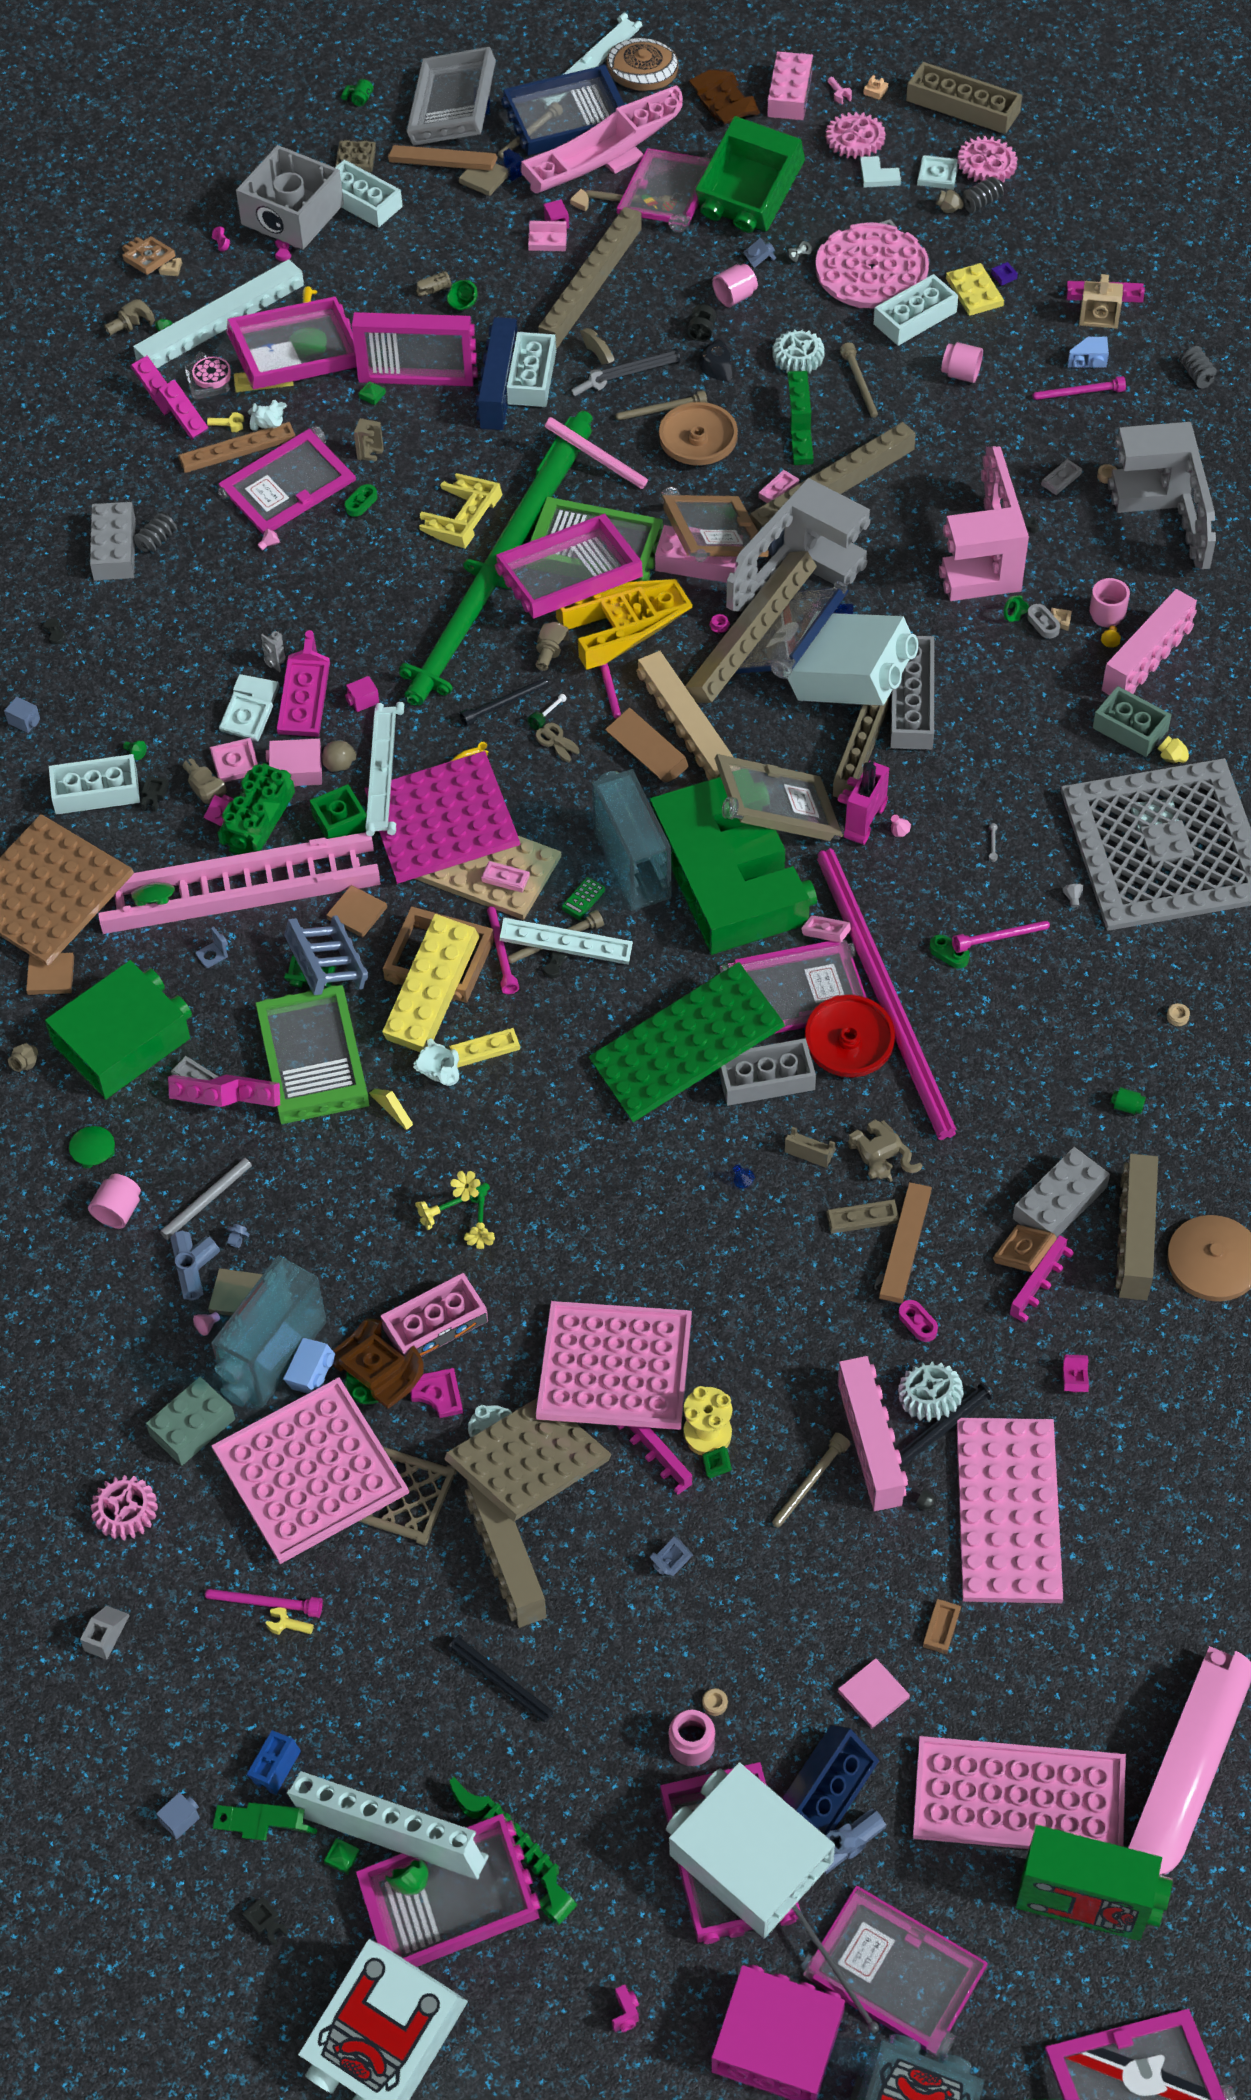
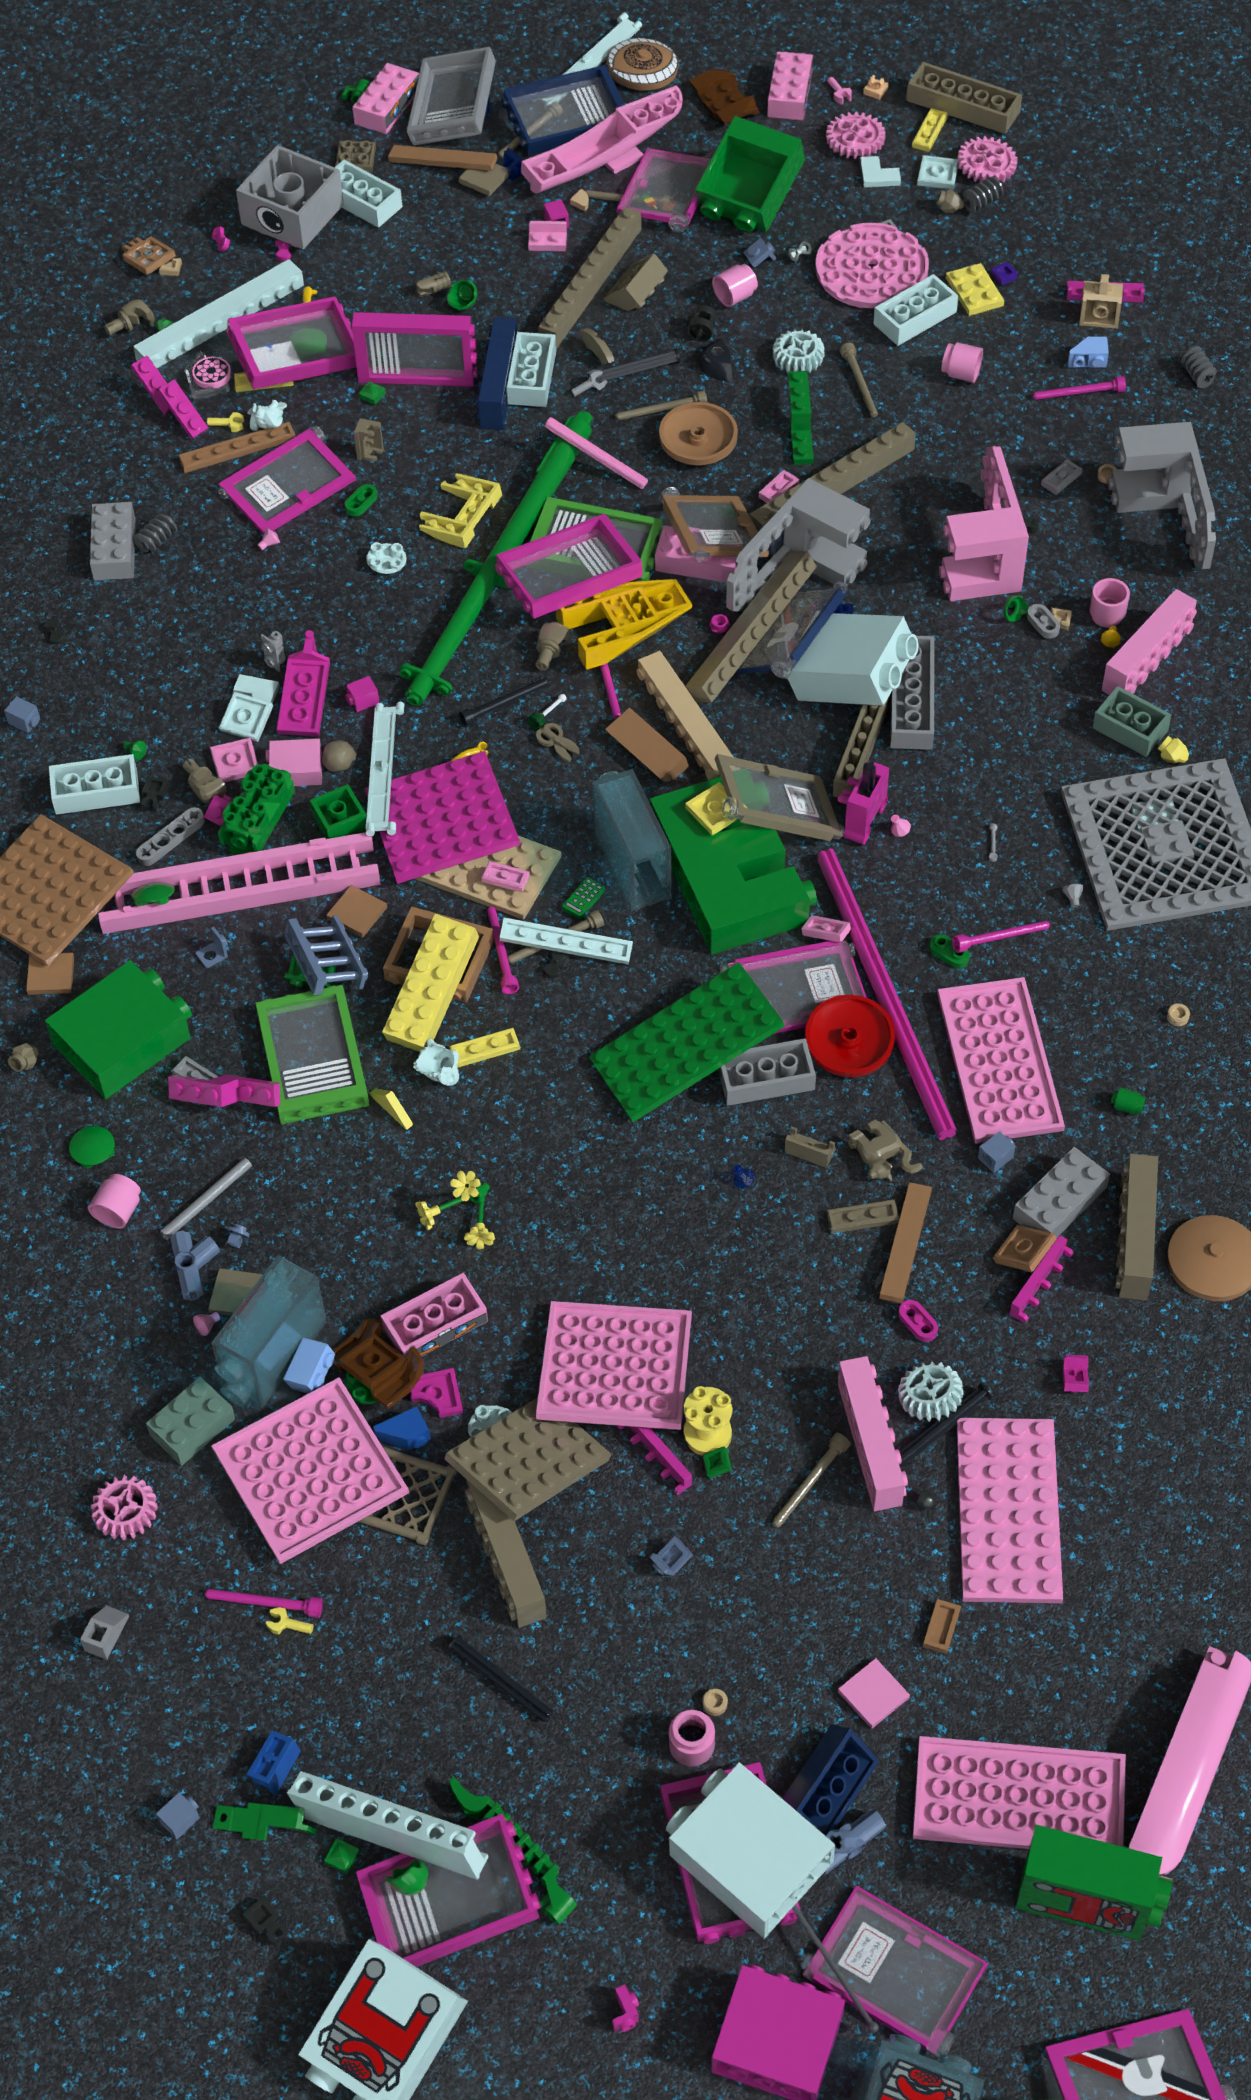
(172, 838): none -> light grey beam
(386, 98): none -> bright pink brick
(386, 557): none -> light aqua dish
(404, 1430): none -> blue slope
(637, 283): none -> dark tan slope
(708, 809): none -> light yellow plate
(929, 130): none -> light yellow tile
(996, 1151): none -> sand blue brick
(1000, 1060): none -> bright pink plate

